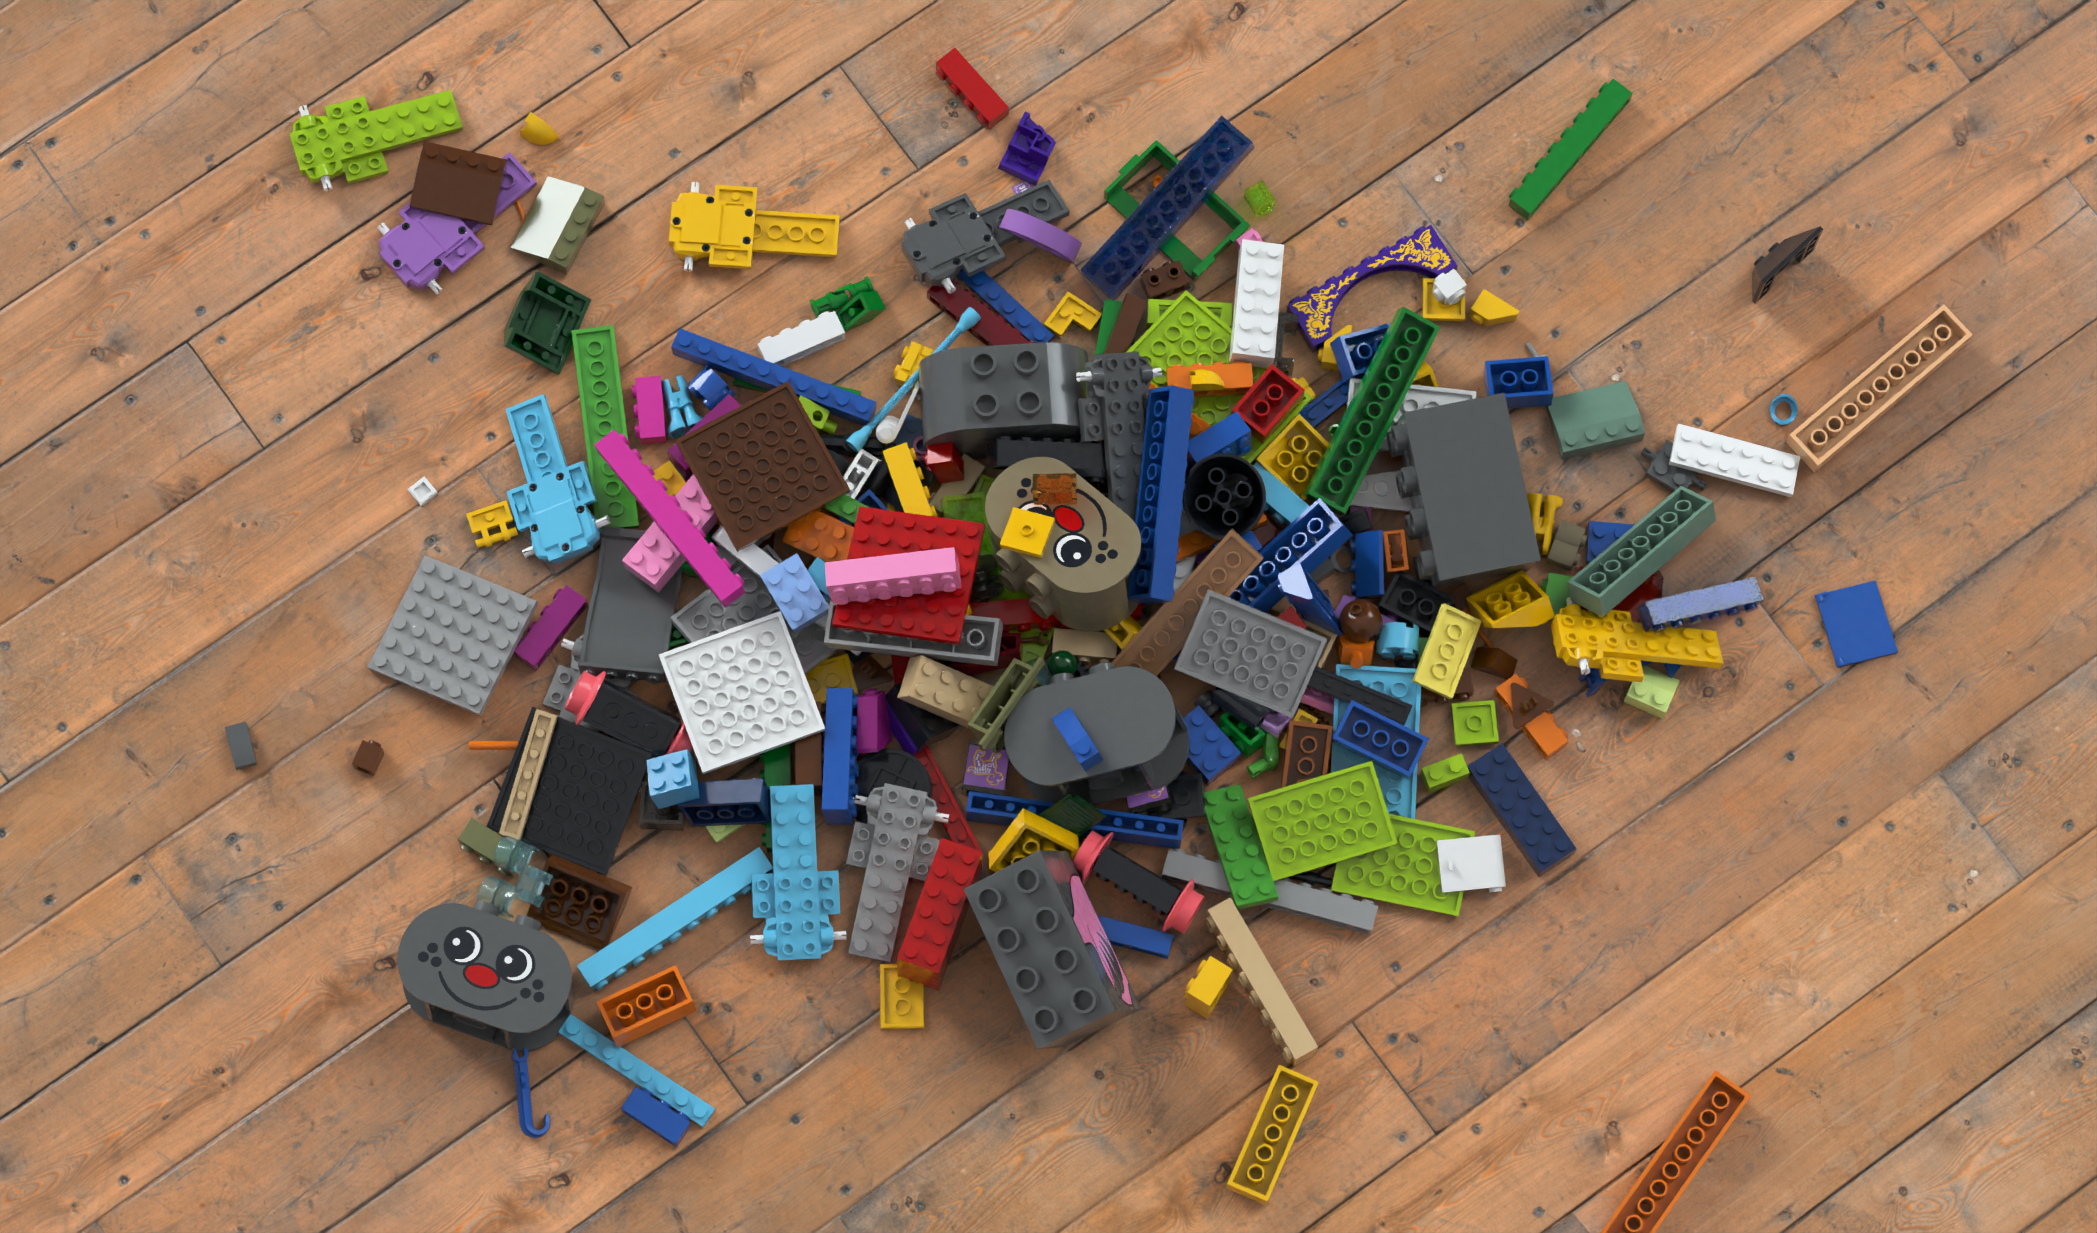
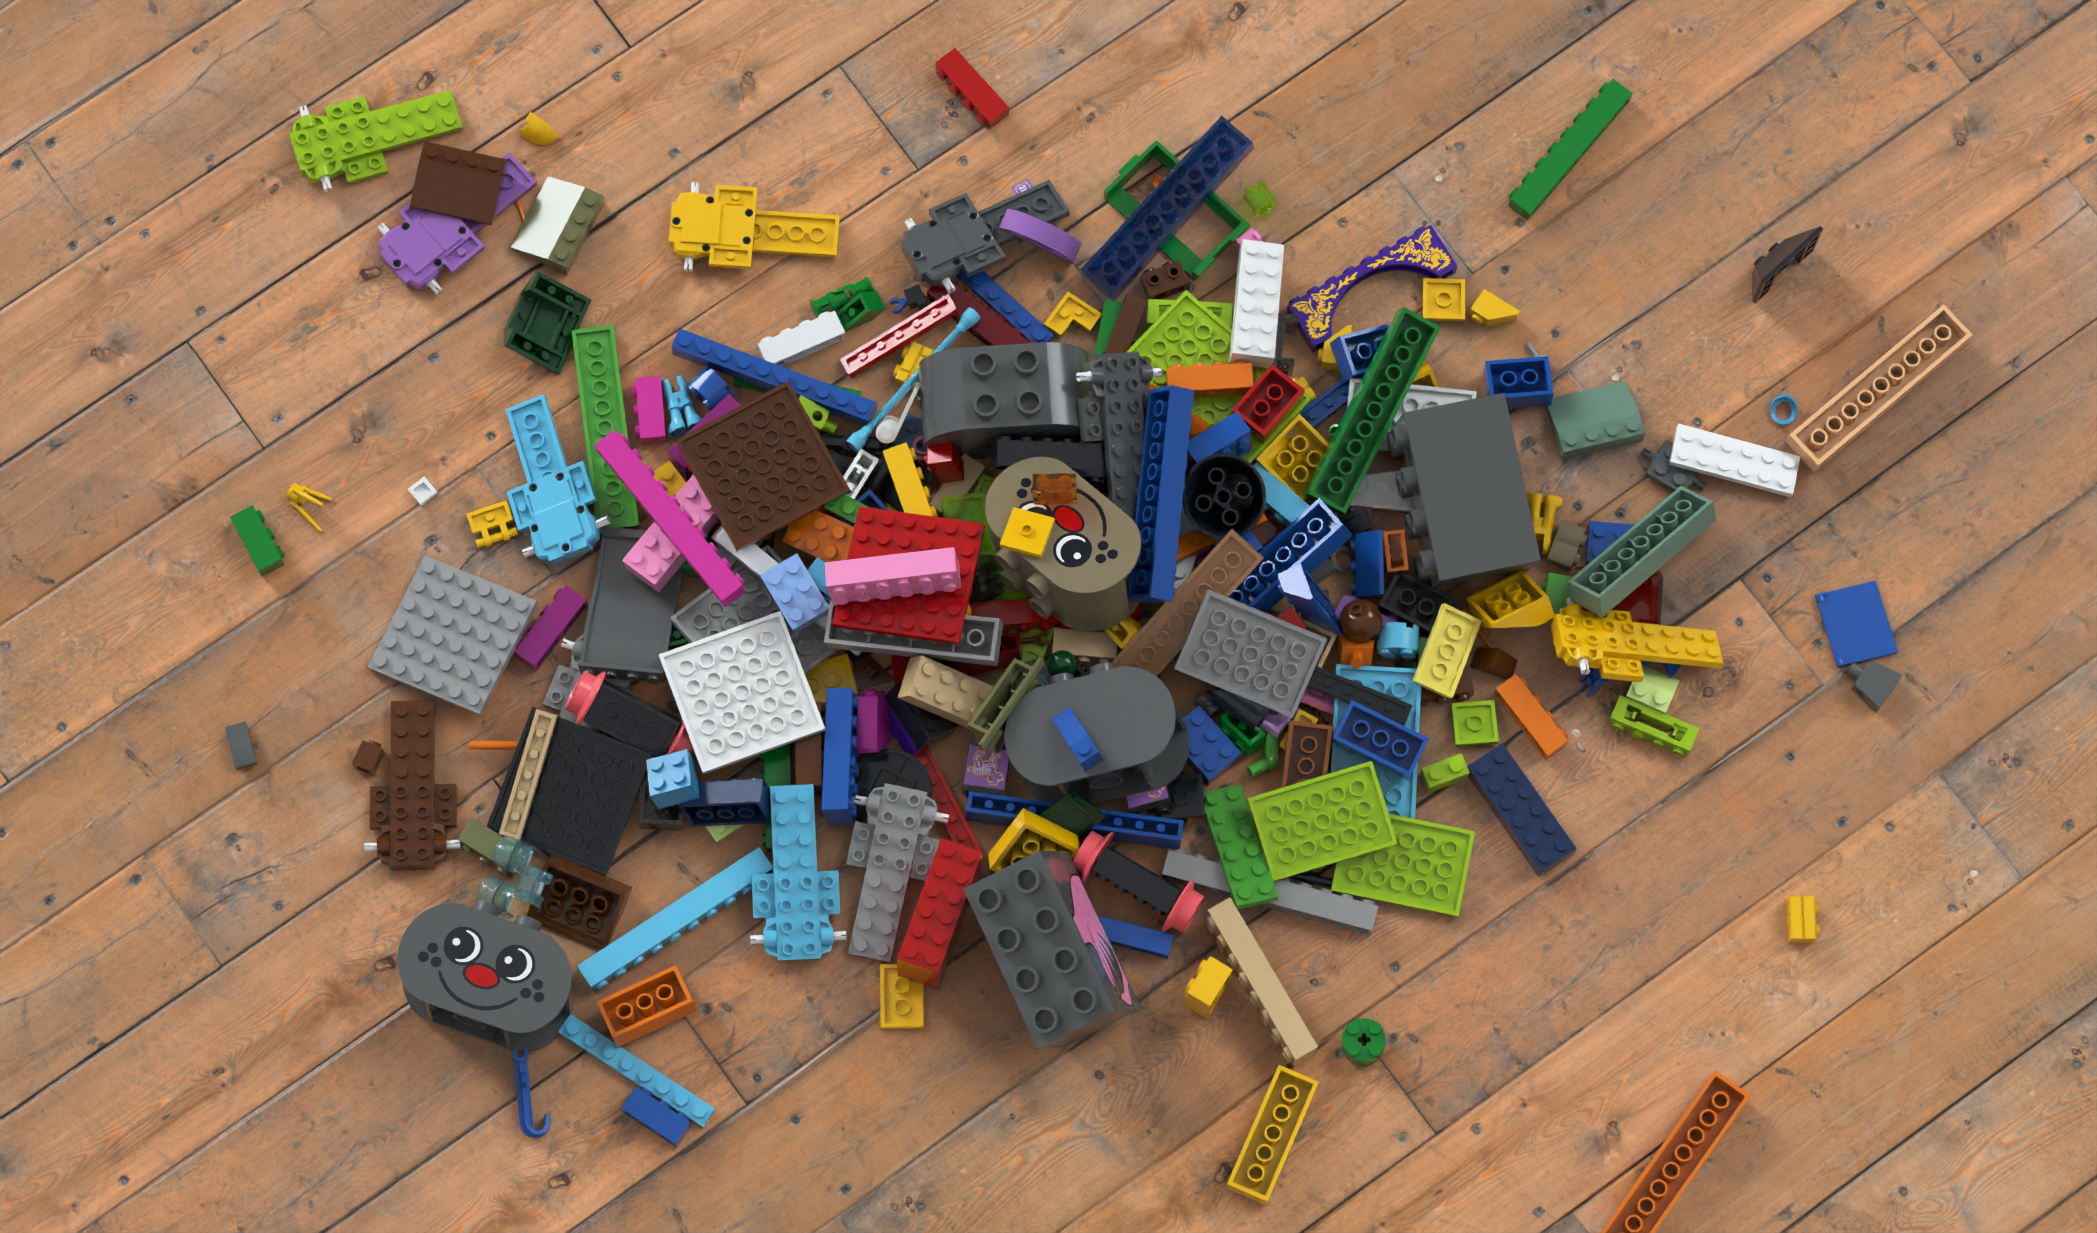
(258, 540): none -> green brick
(300, 494): none -> yellow plant
(413, 808): none -> reddish brown piece
(899, 336): none -> plate
(913, 299): none -> black piece
(1027, 151): dark purple slope -> none
(1205, 380): yellow brick -> none
(1375, 1039): none -> green brick
(1449, 287): white brick -> none
(1471, 863): white door -> none
(1527, 705): reddish brown piece -> none
(1680, 740): none -> lime brick
(1700, 605): clear blue brick -> none
(1802, 919): none -> yellow brick
(1873, 683): none -> dark grey torso

